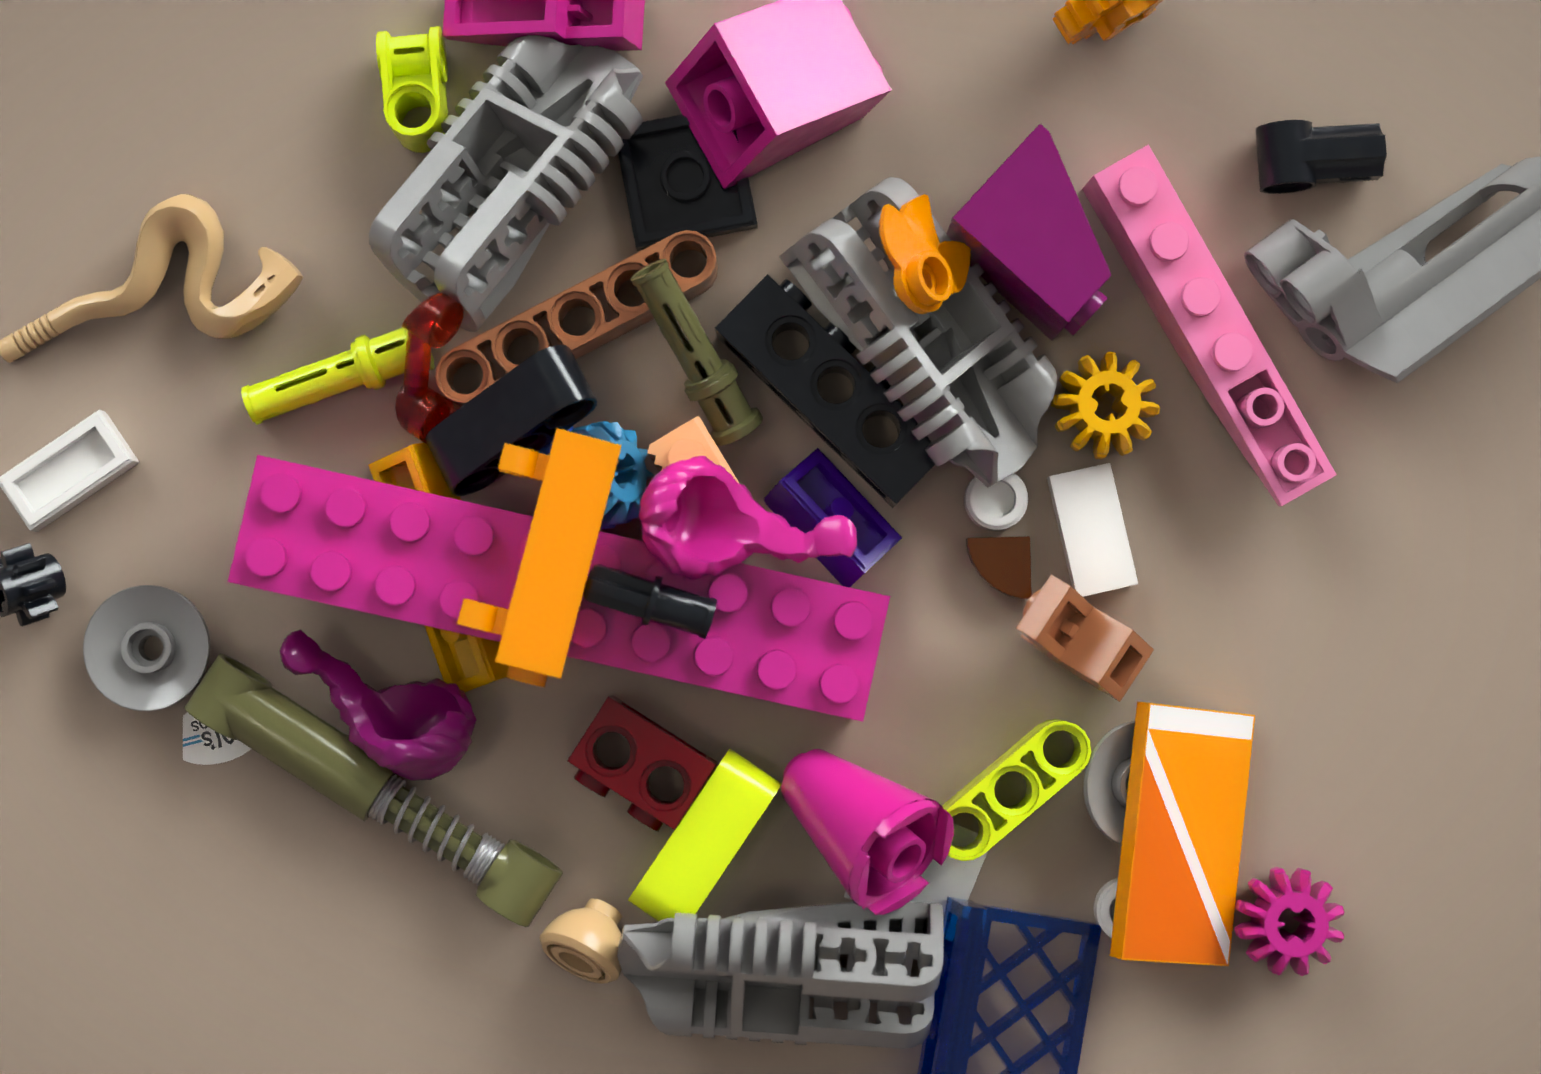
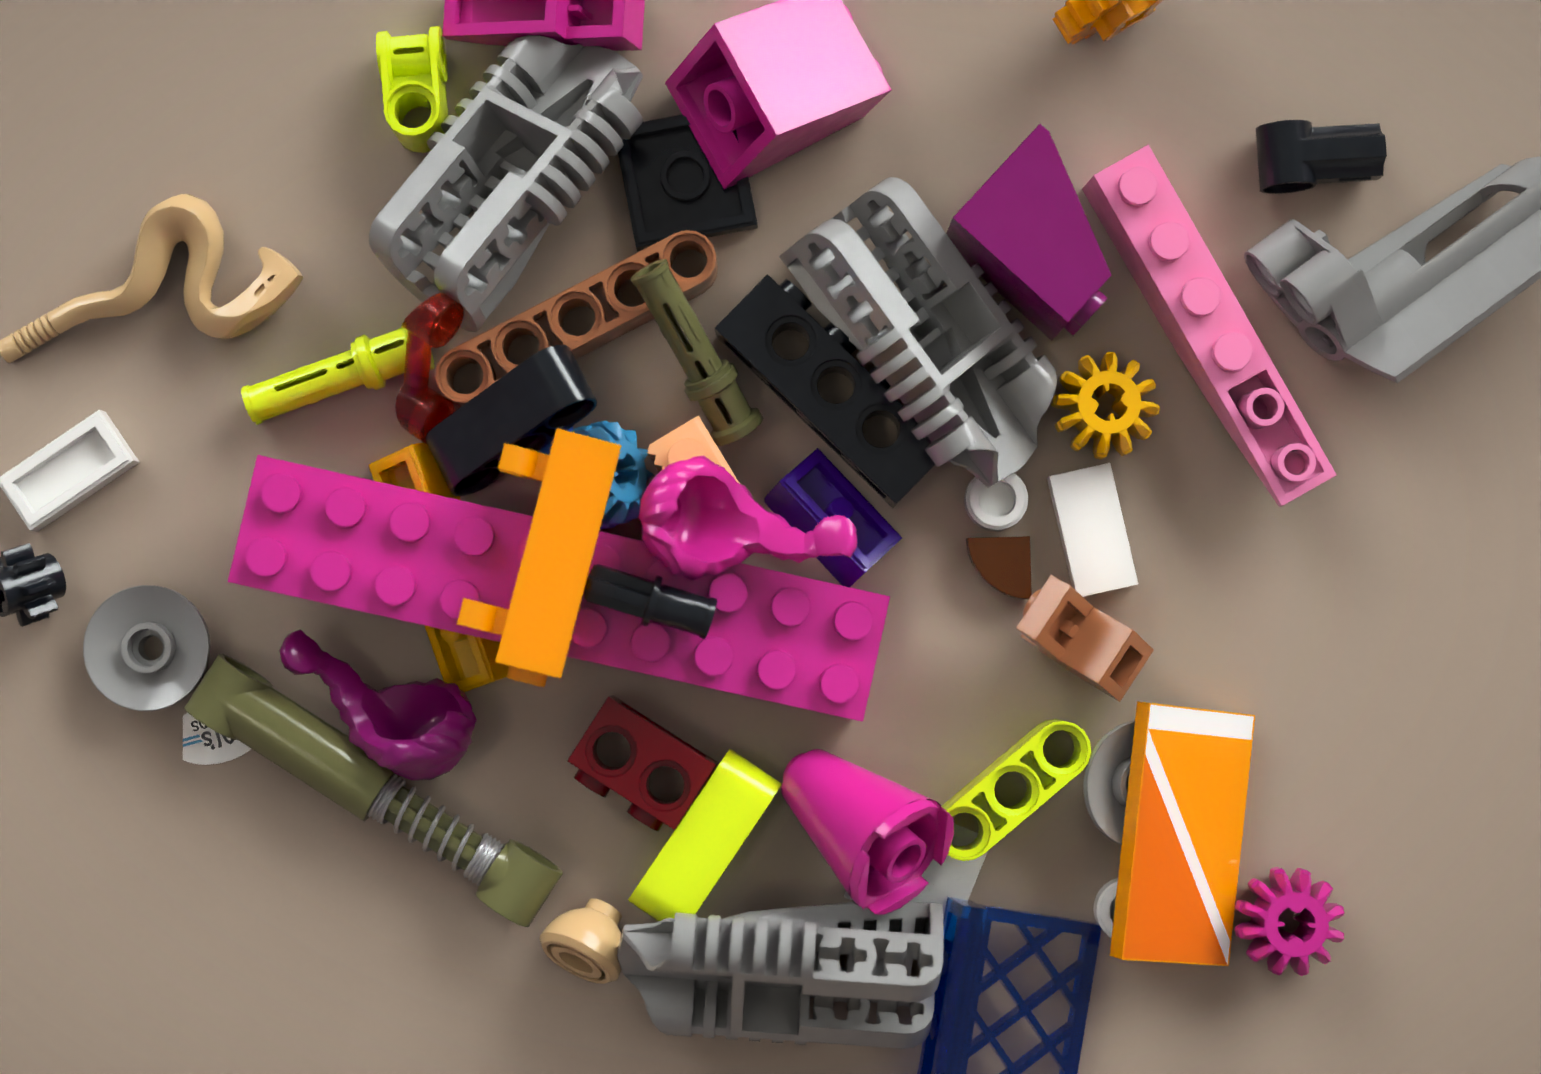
(923, 267): light orange plate -> none

